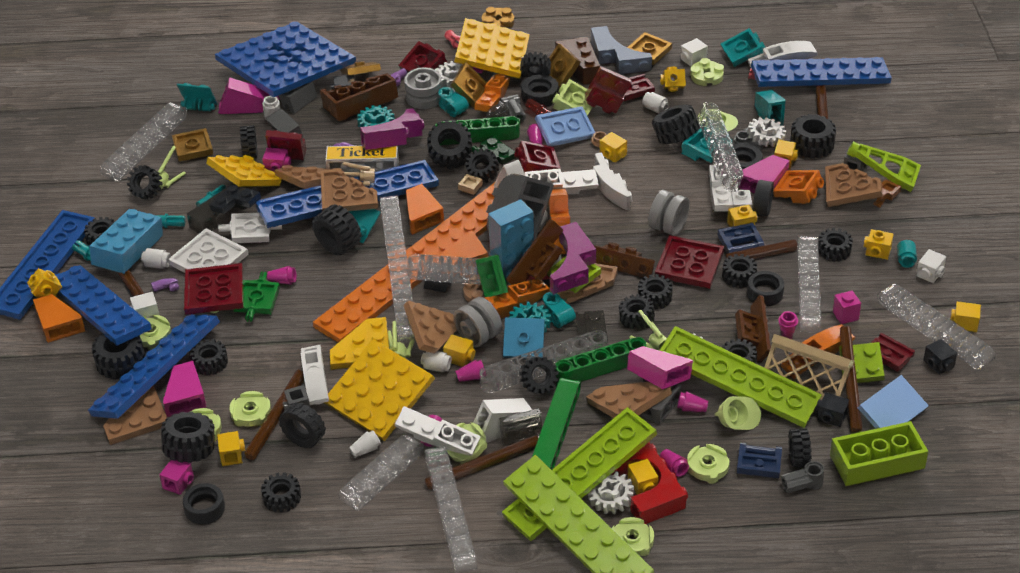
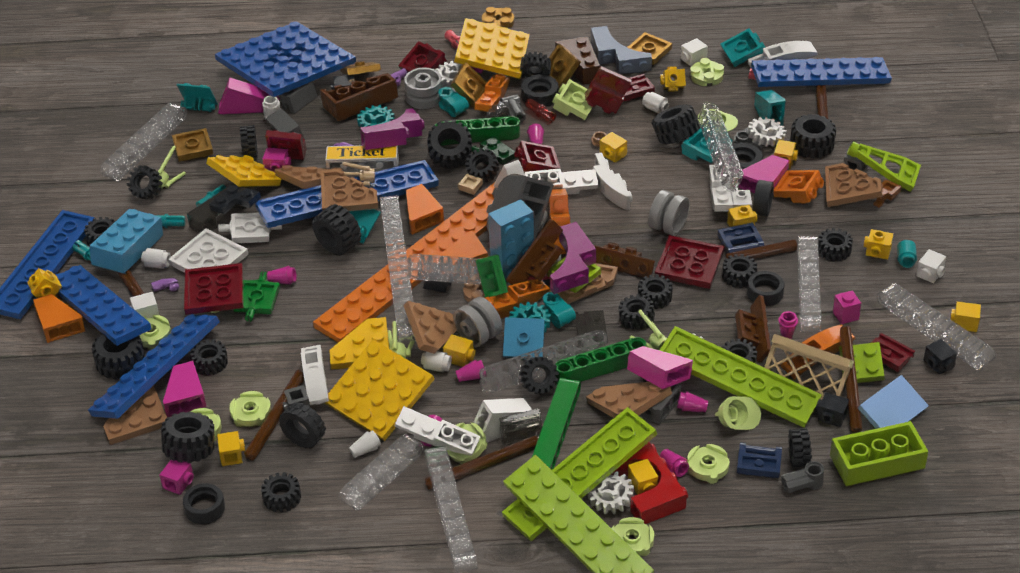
(565, 126): light blue tile -> none

